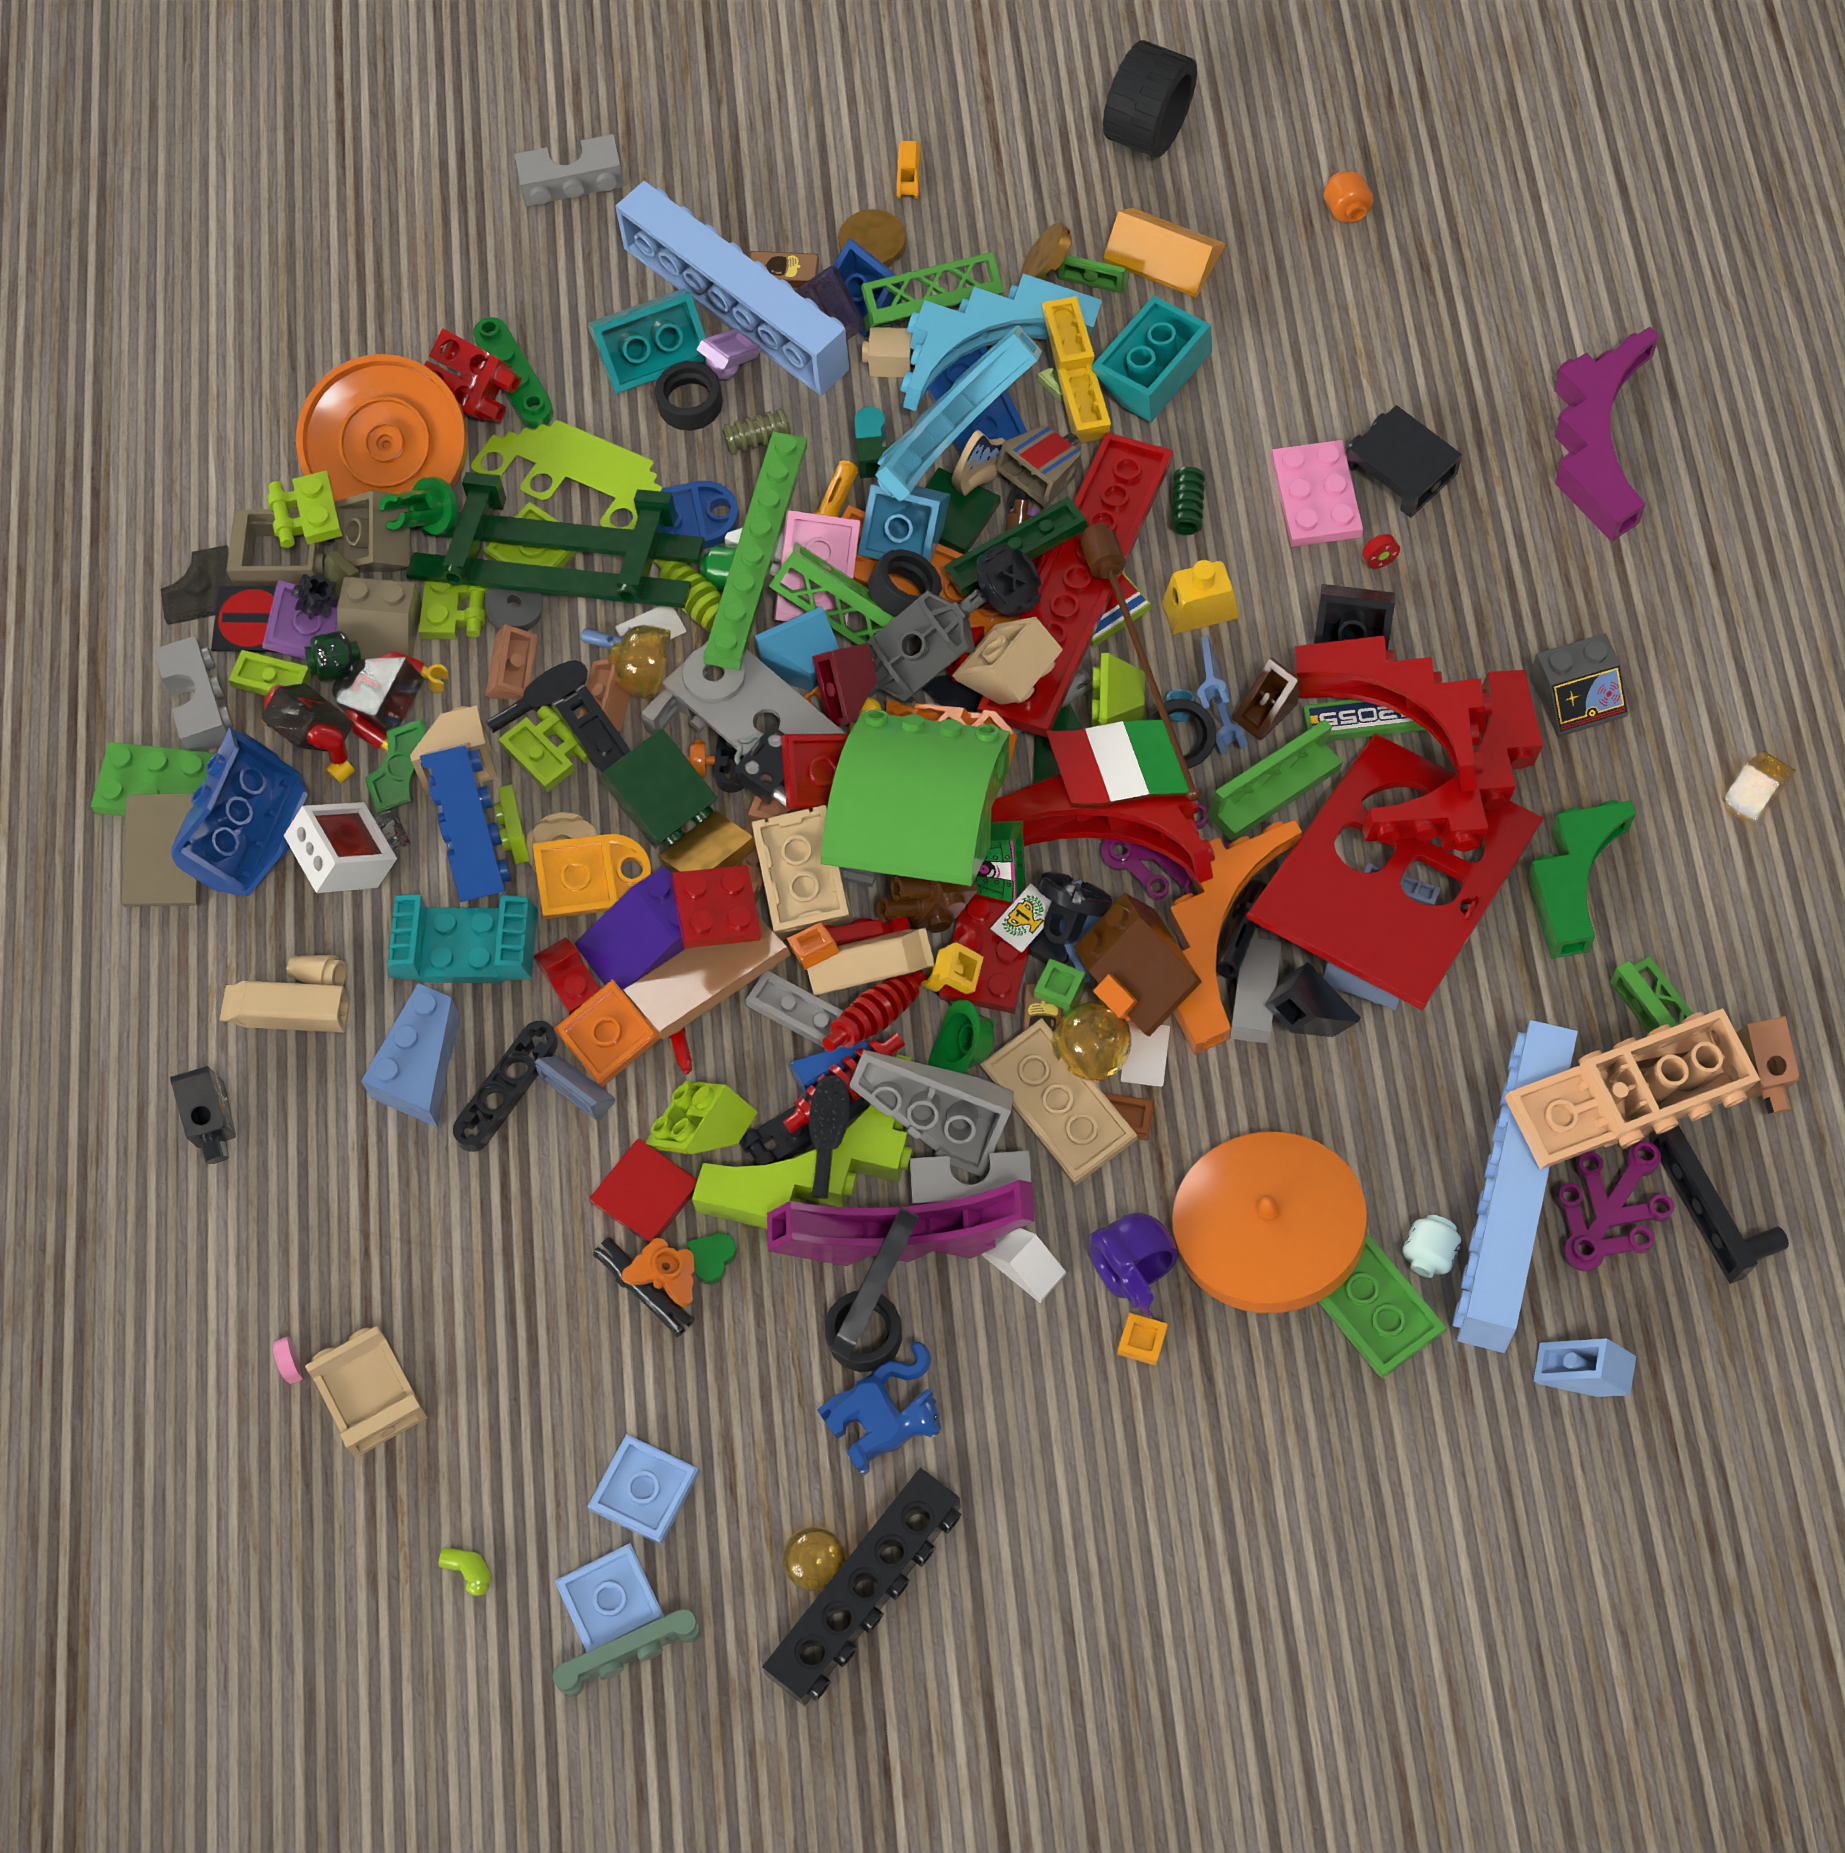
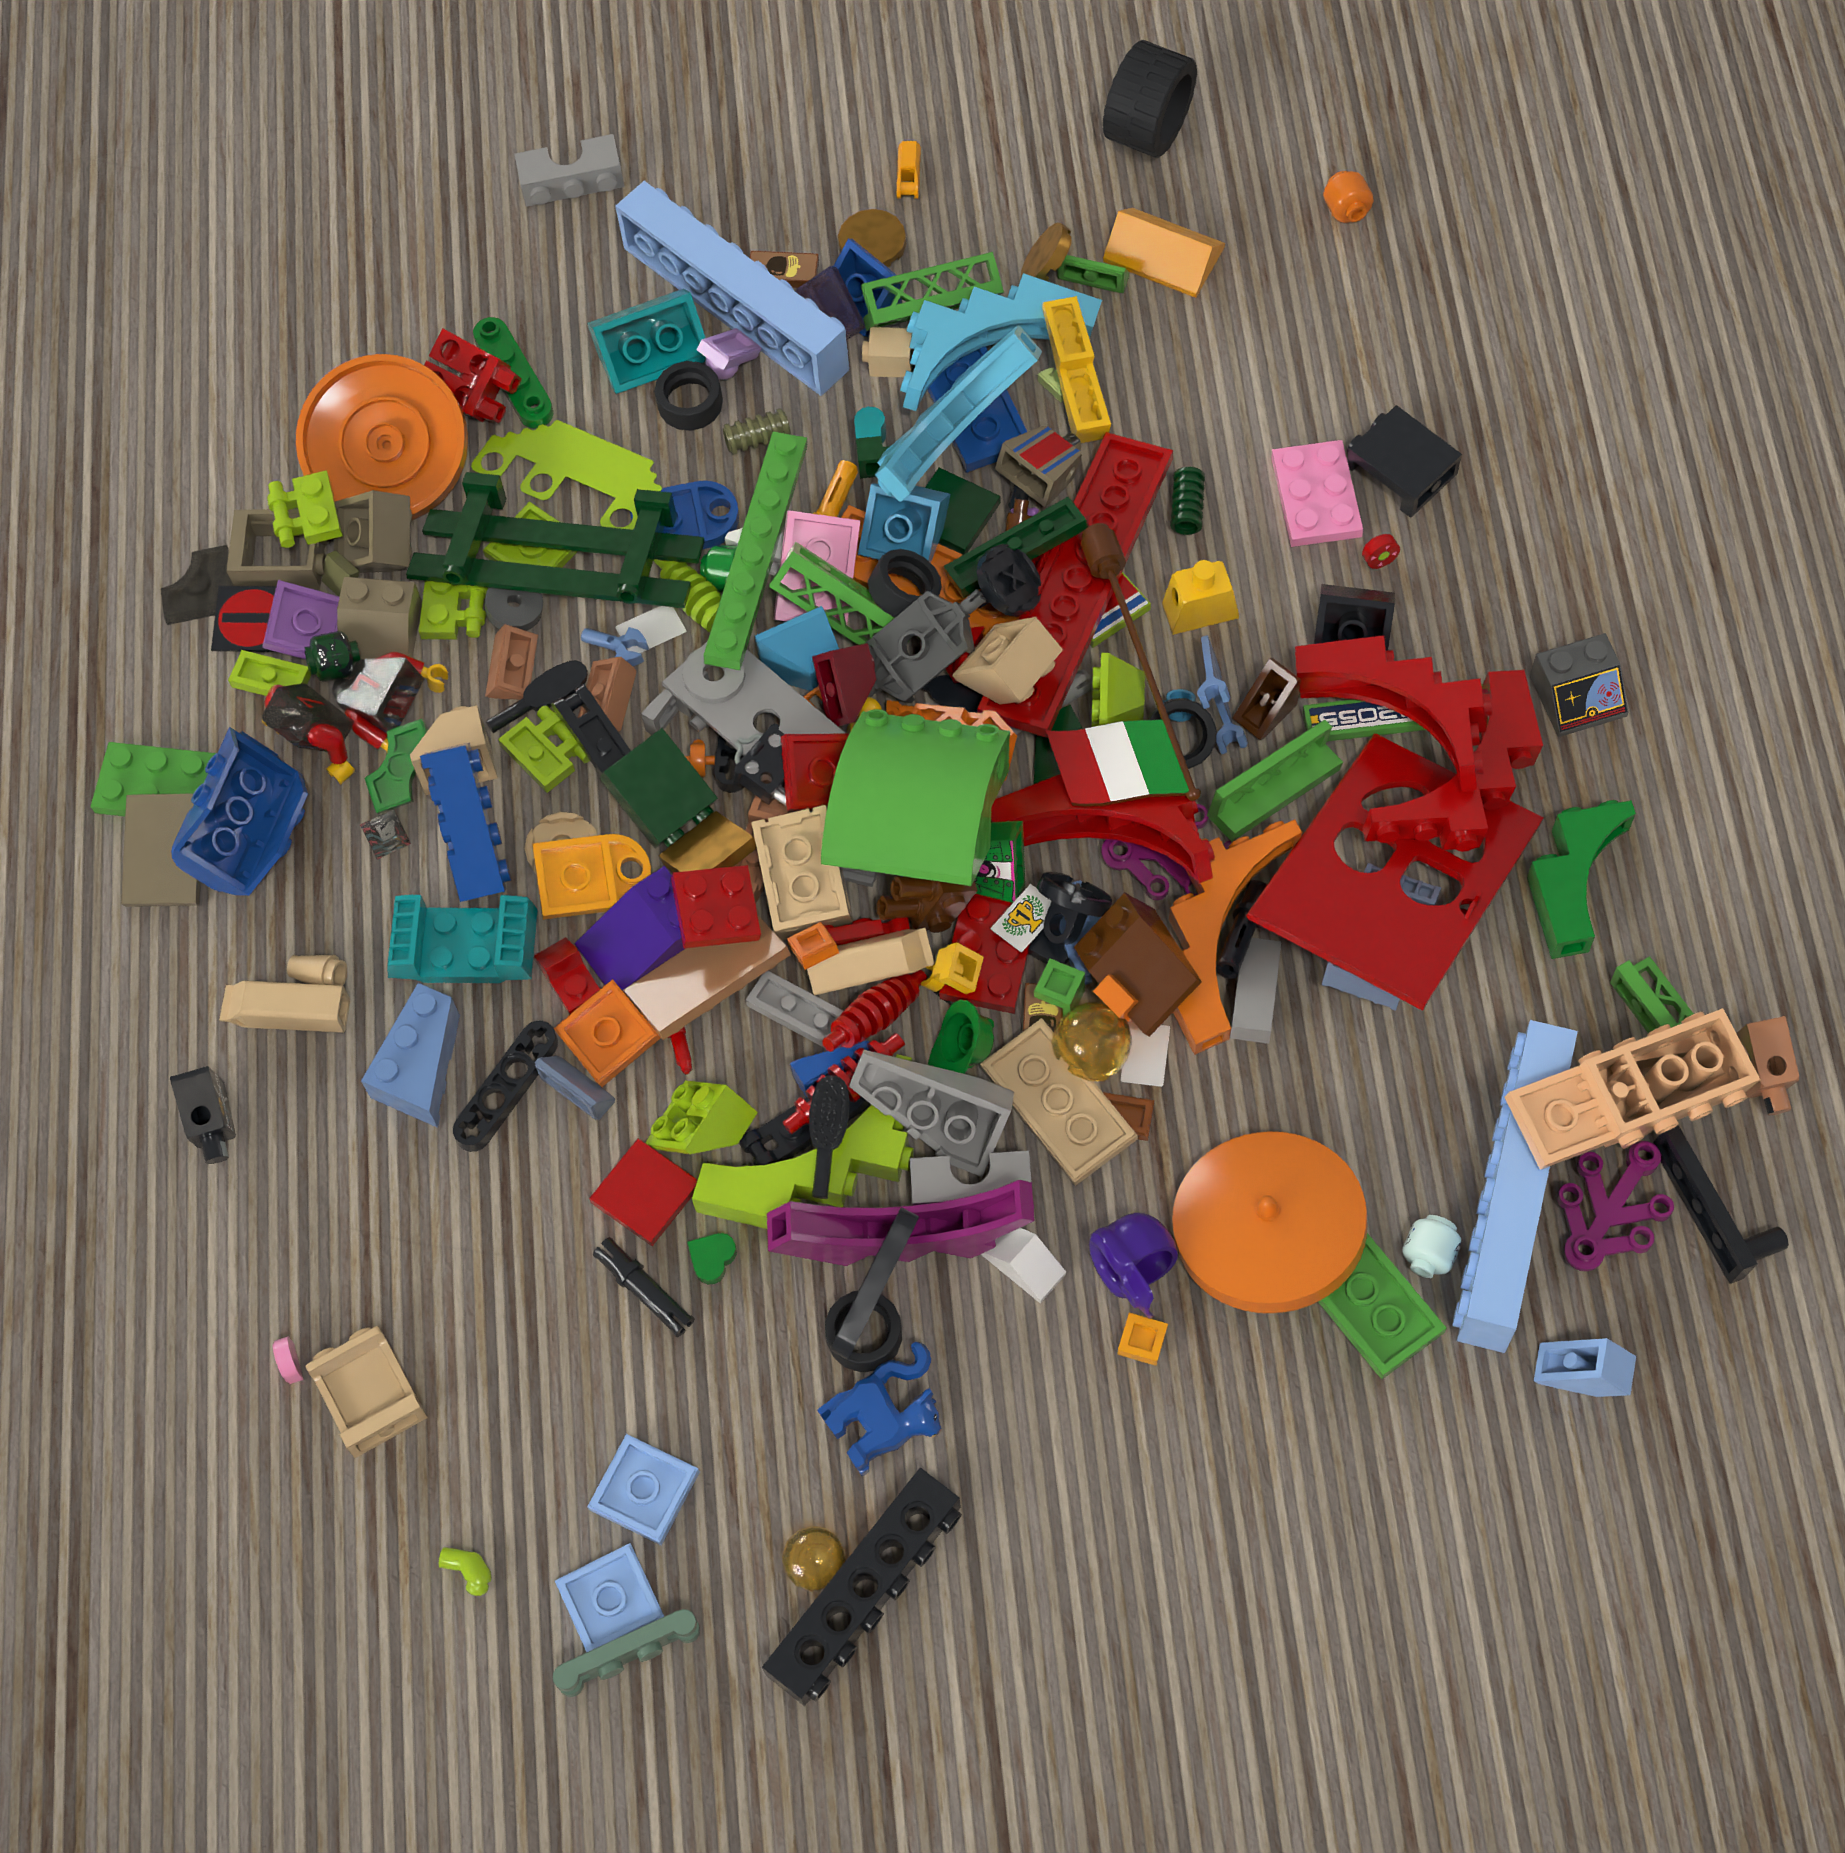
(186, 669): light grey arch -> none
(315, 595): black gear -> none
(340, 847): white piece -> none
(430, 506): green piece -> none
(509, 815): lime plate -> none
(640, 660): clear yellow cylinder -> none
(648, 1269): orange animal -> none
(976, 463): tan arm -> none
(1153, 357): teal slope -> none
(1310, 1004): black slope -> none
(1591, 470): magenta arch -> none
(1757, 786): clear yellow slope -> none

